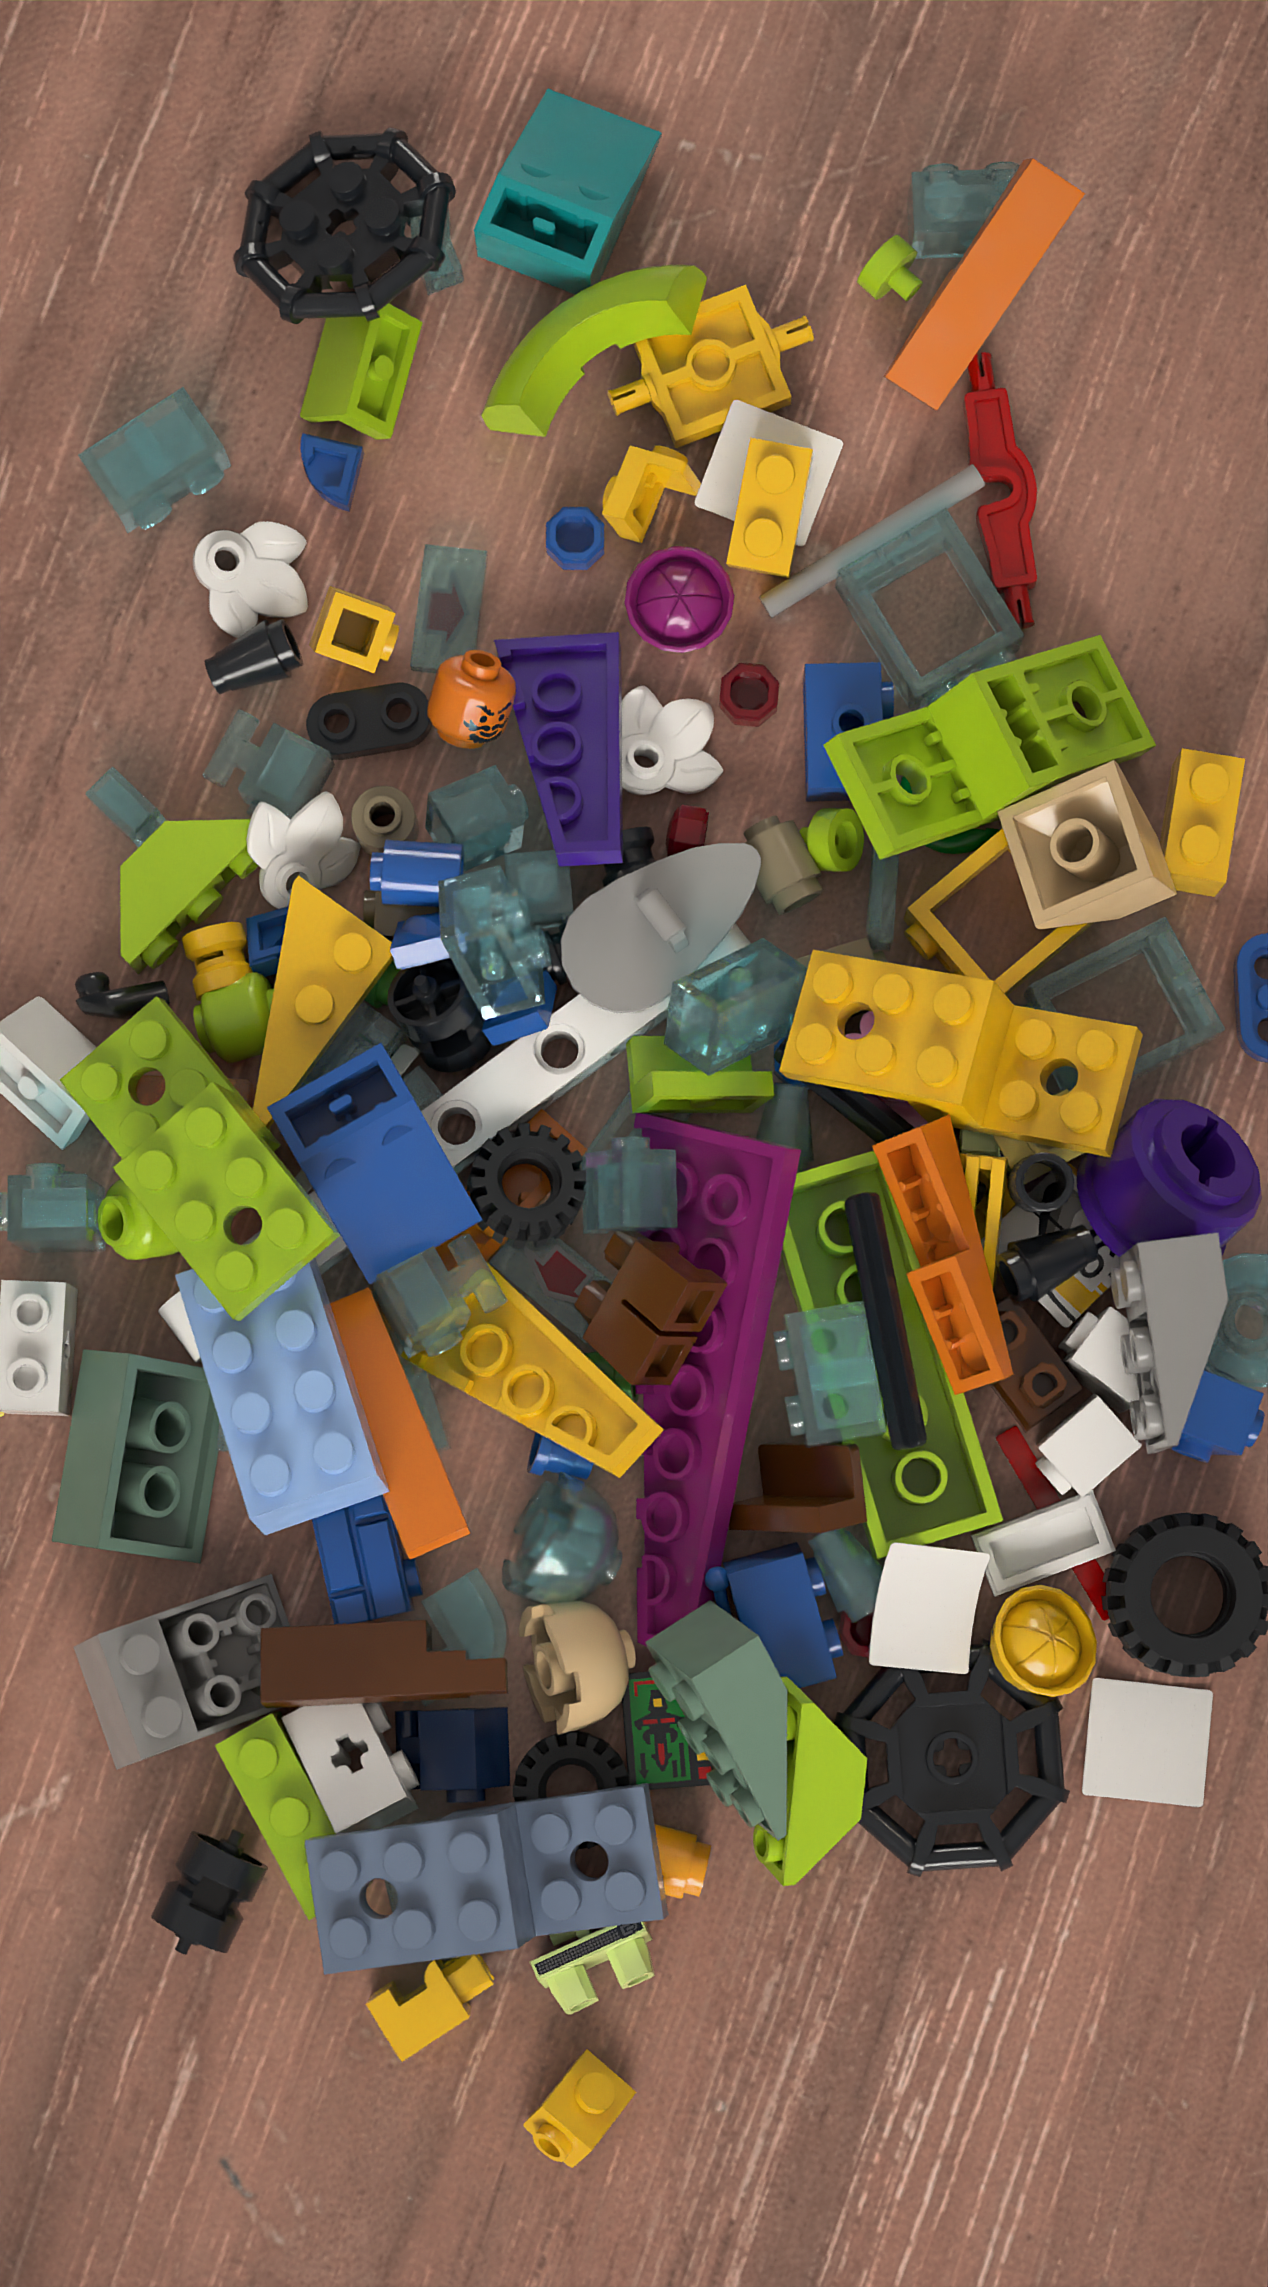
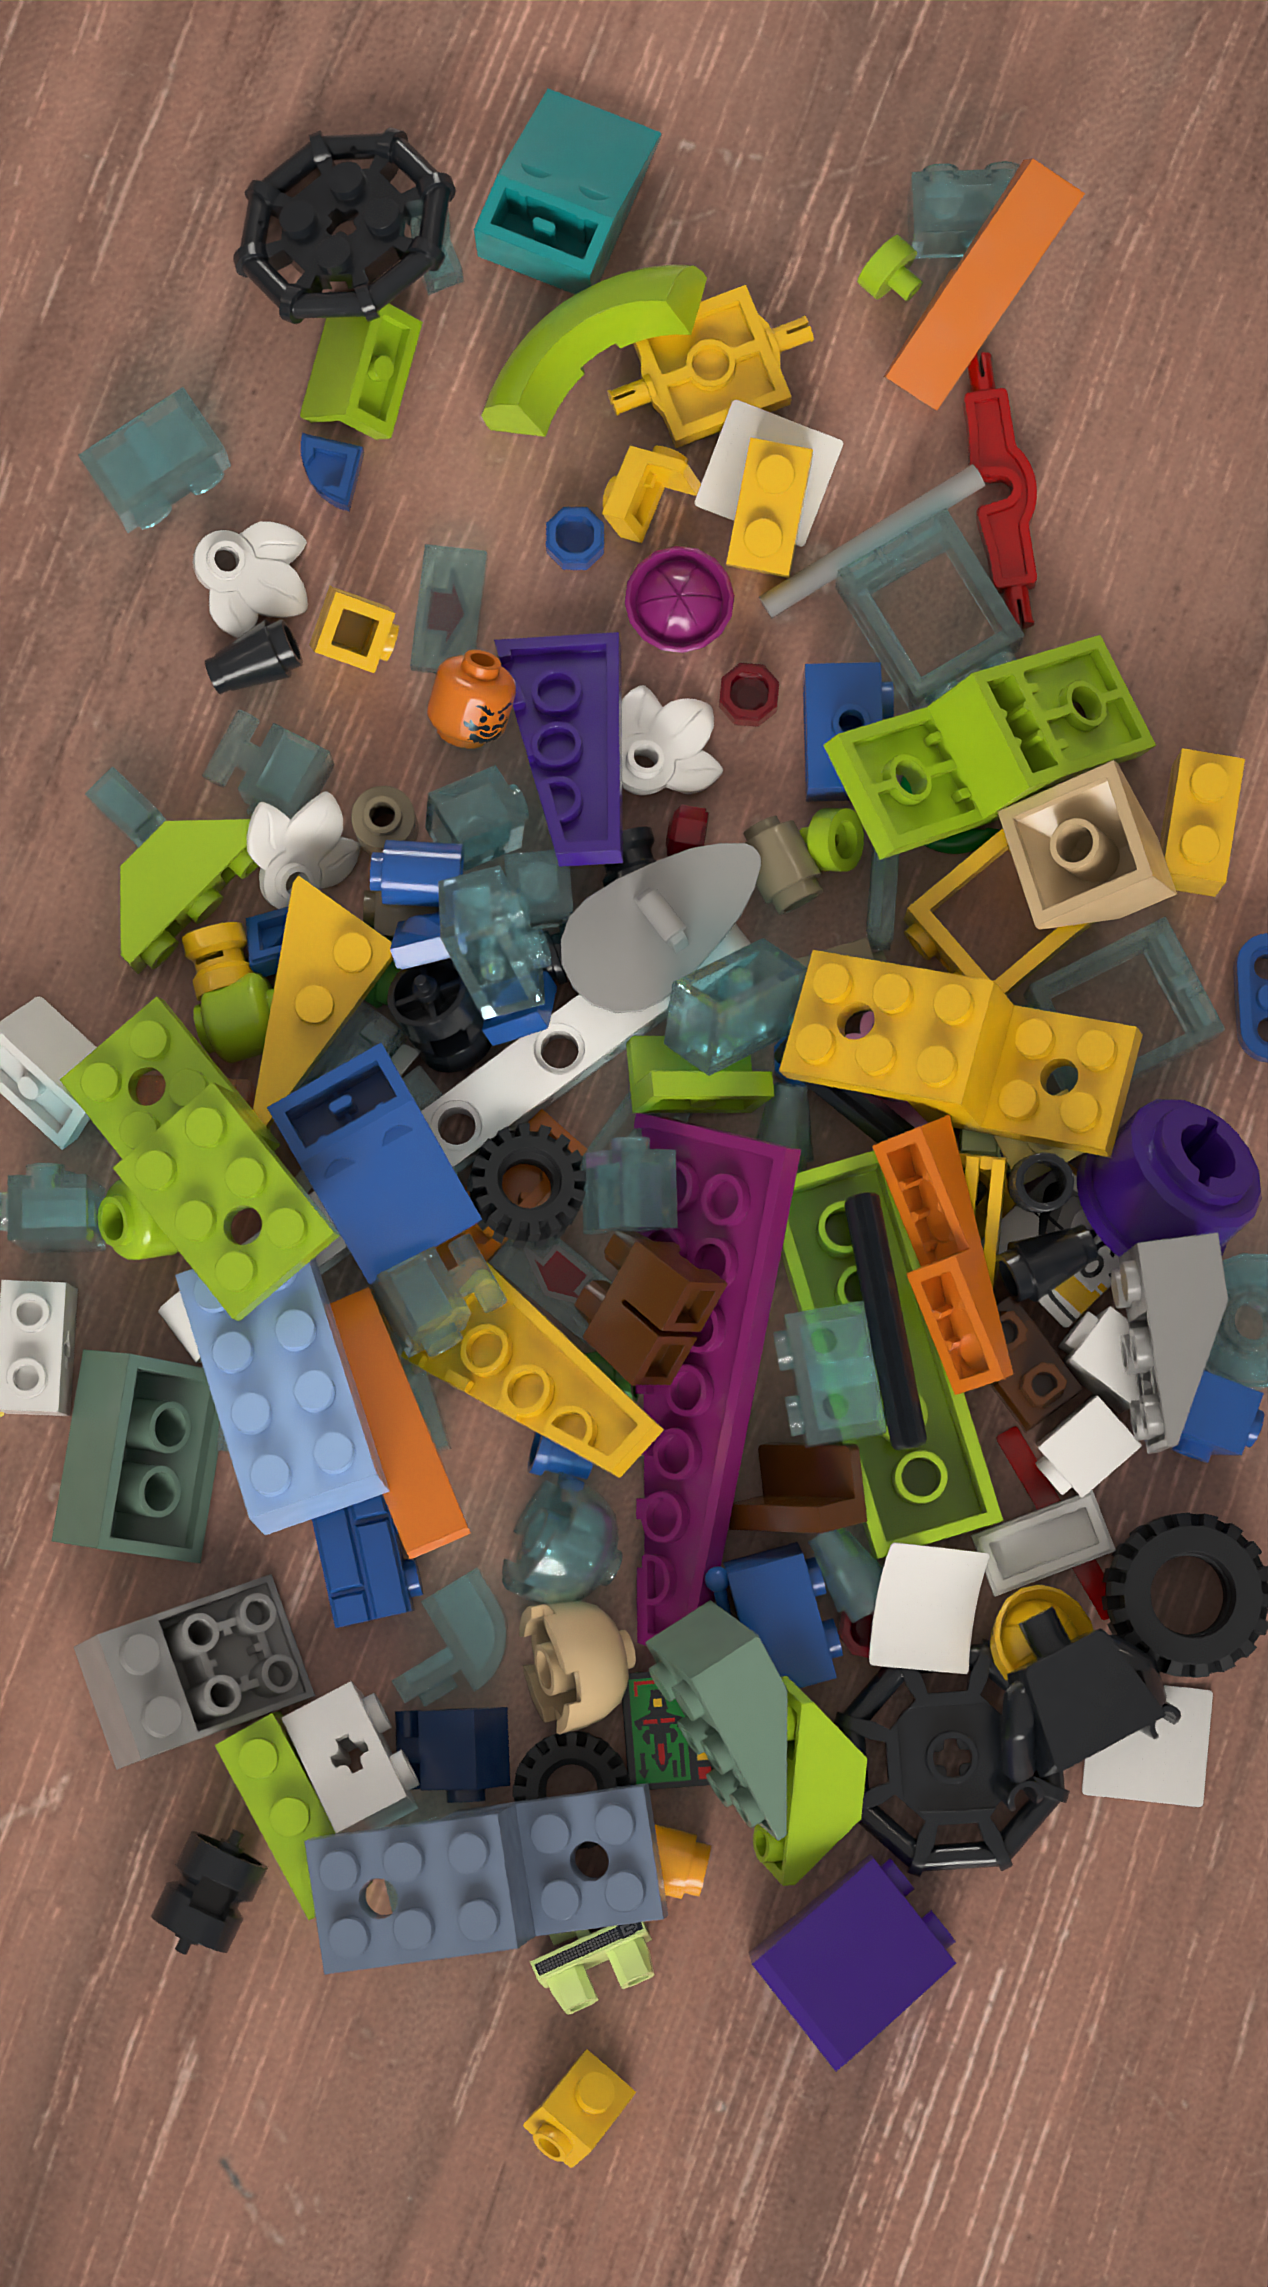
(120, 1003): black arm -> none
(369, 726): black plate -> none
(369, 1666): reddish brown piece -> none
(433, 2007): yellow hips -> none
(854, 1959): none -> dark purple slope
(1073, 1703): none -> black torso

